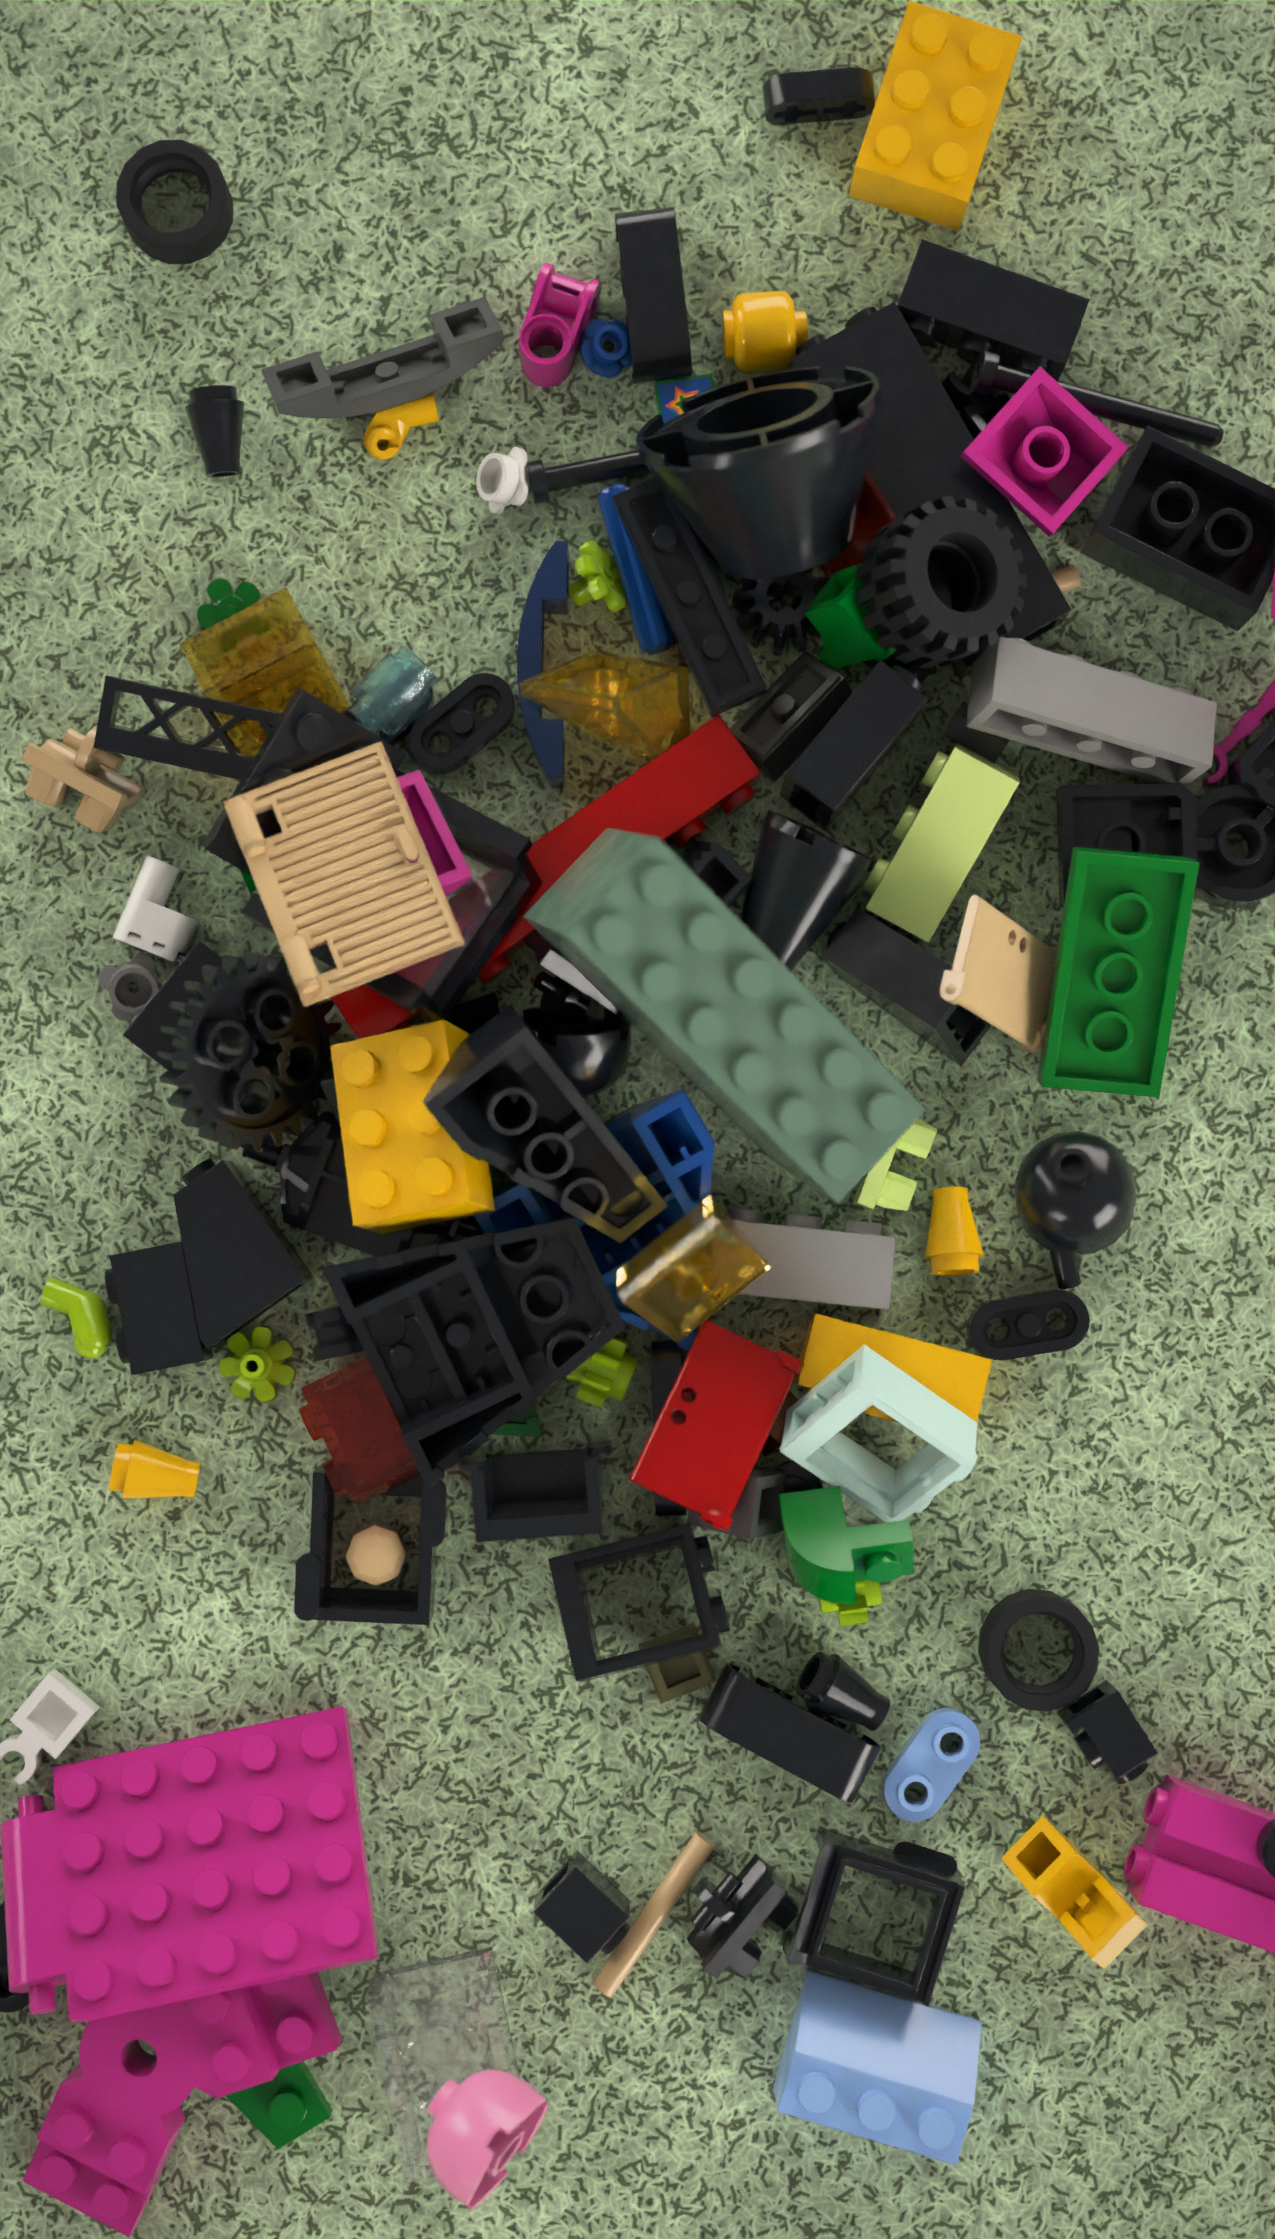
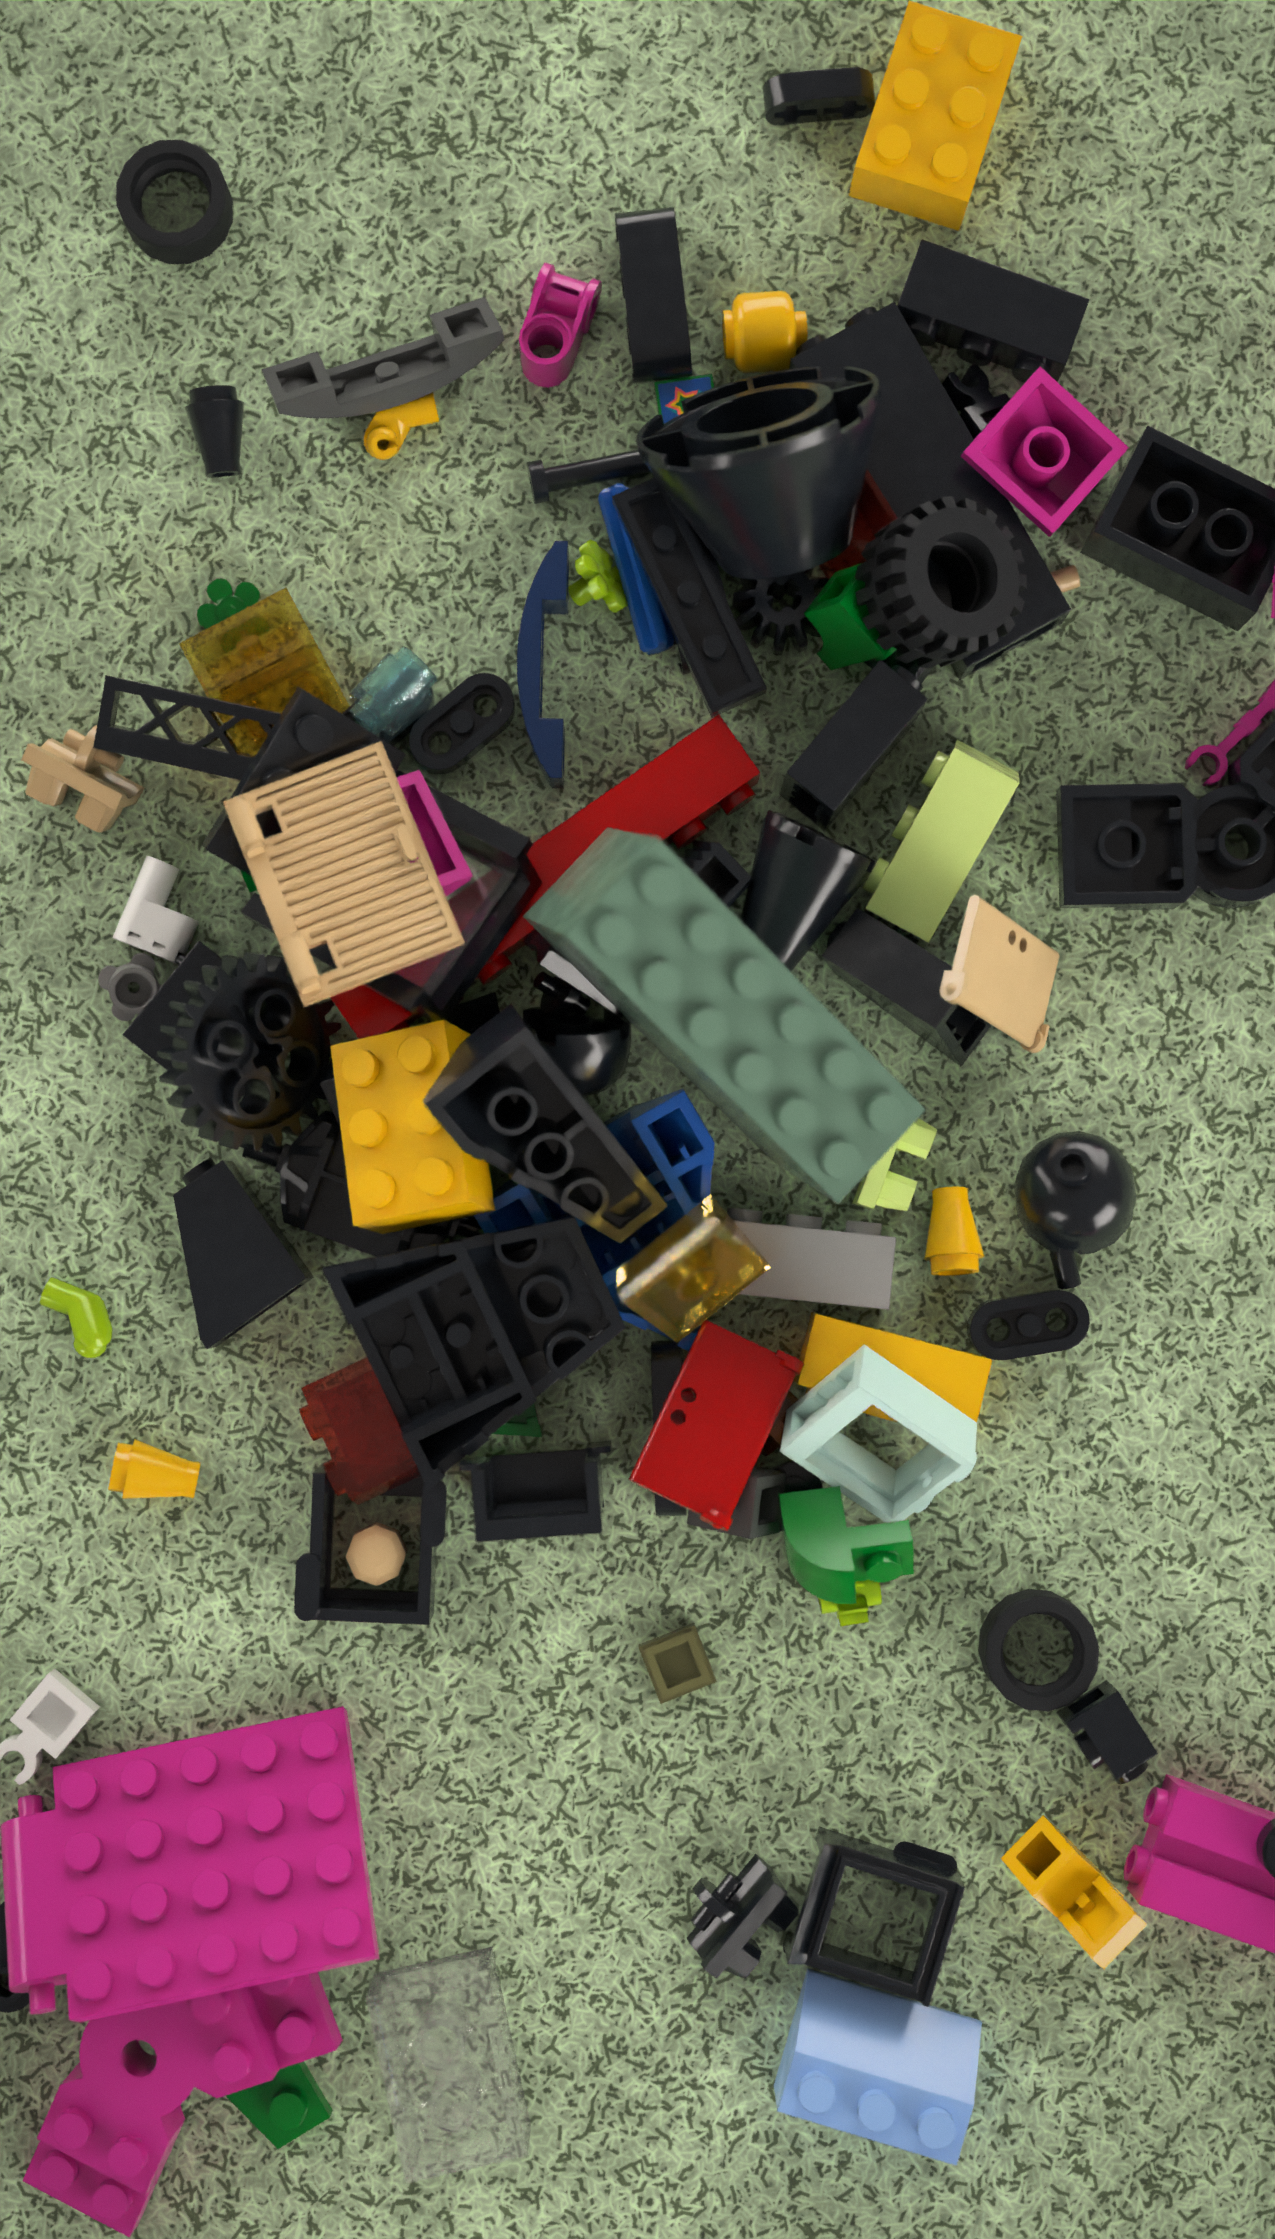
(154, 1309): black brick -> none
(269, 1361): lime plant -> none
(332, 1334): black wheel -> none
(480, 2130): bright pink cylinder -> none
(503, 479): white plate -> none
(577, 1617): black window -> none
(583, 1908): black brick -> none
(592, 351): blue plate -> none
(604, 1374): lime gear -> none
(618, 700): clear yellow slope -> none
(653, 1914): tan bar -> none
(788, 1735): black beam -> none
(791, 714): dark grey slope -> none
(839, 1691): black cone -> none
(927, 1763): light blue plate -> none
(980, 742): black plate -> none
(991, 374): black bar -> none
(1091, 713): light grey brick -> none
(1117, 971): green plate -> none

